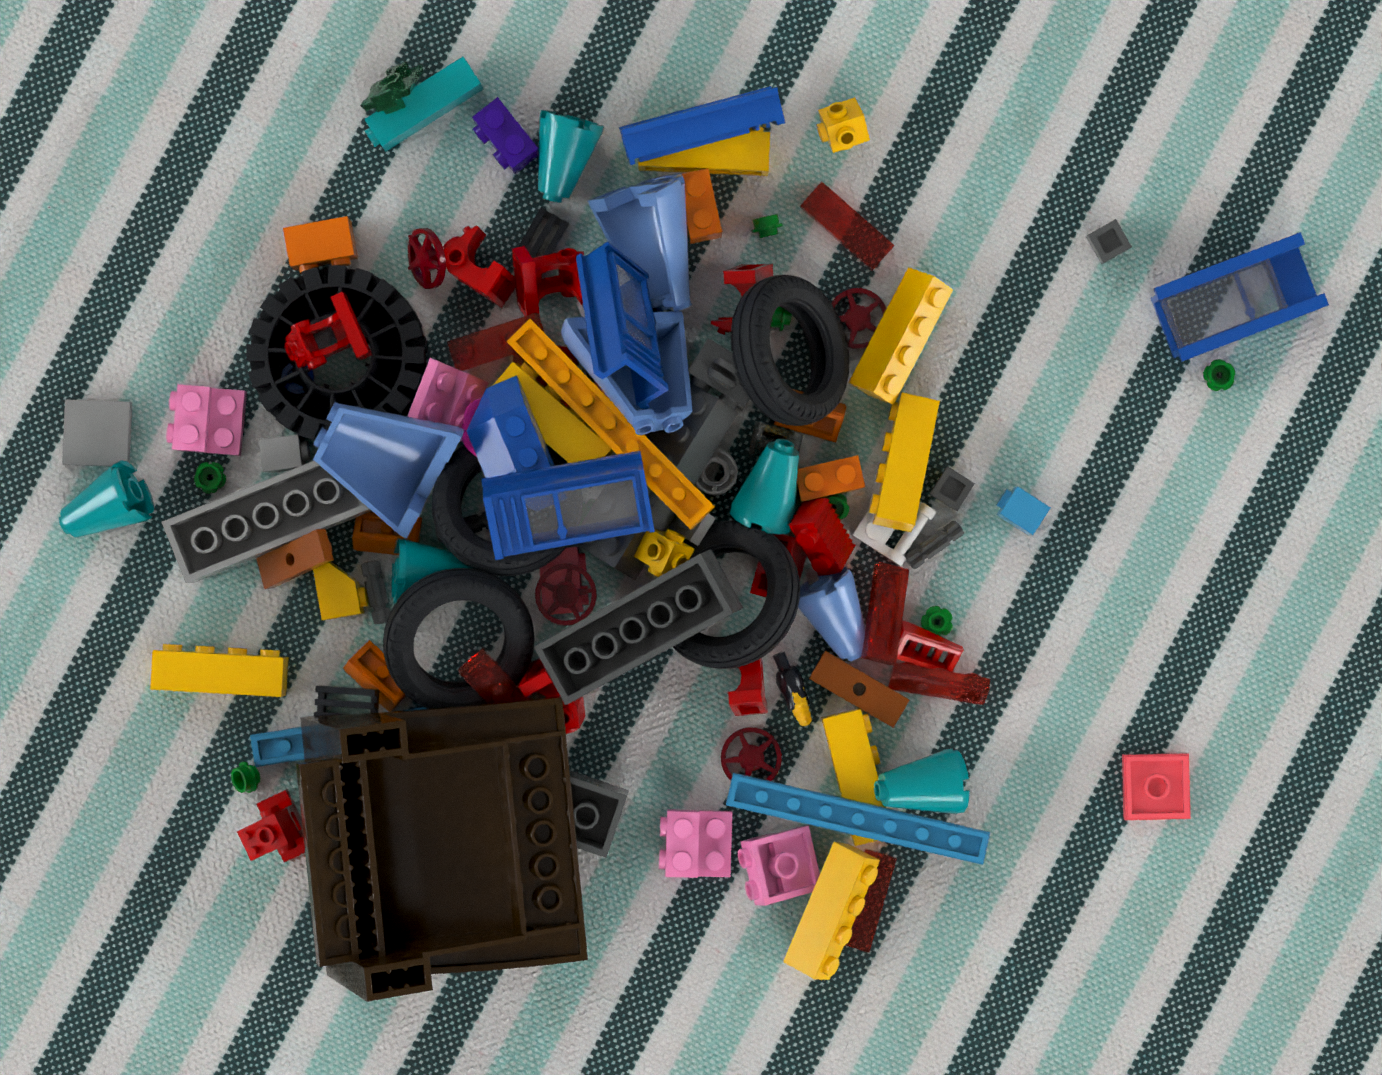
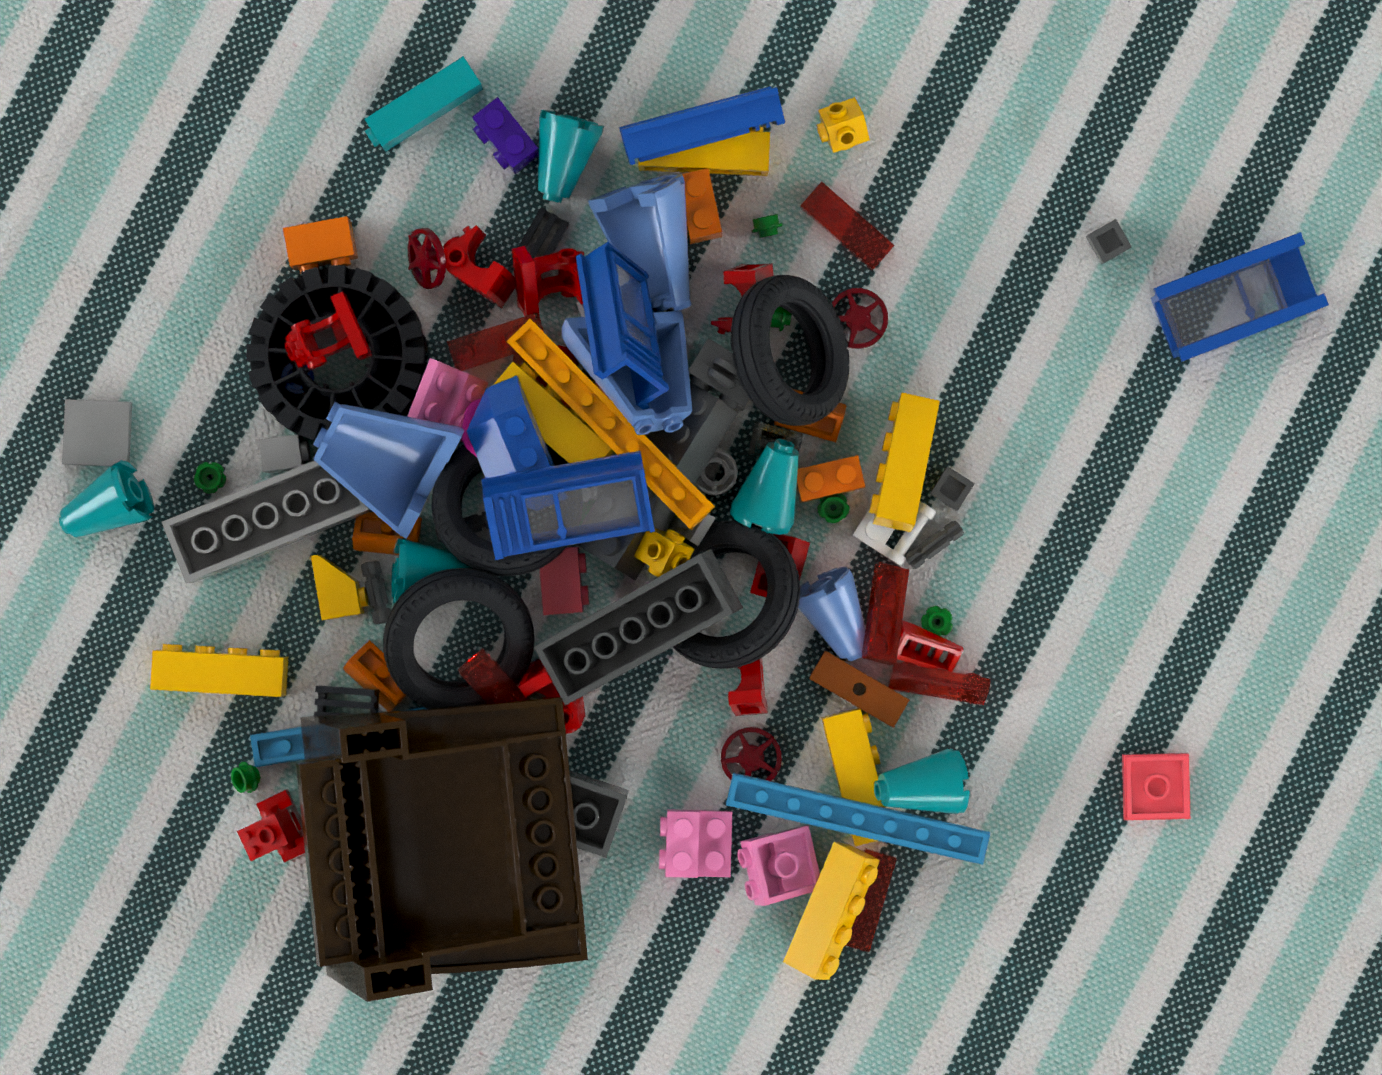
(207, 420): bright pink plate -> none
(295, 558): dark orange tile -> none
(389, 91): clear green piece -> none
(565, 594): dark red wheel -> none
(793, 689): black piece -> none
(822, 536): red brick -> none
(901, 335): yellow brick -> none
(1022, 510): dark azure brick -> none
(1225, 369): green plate -> none

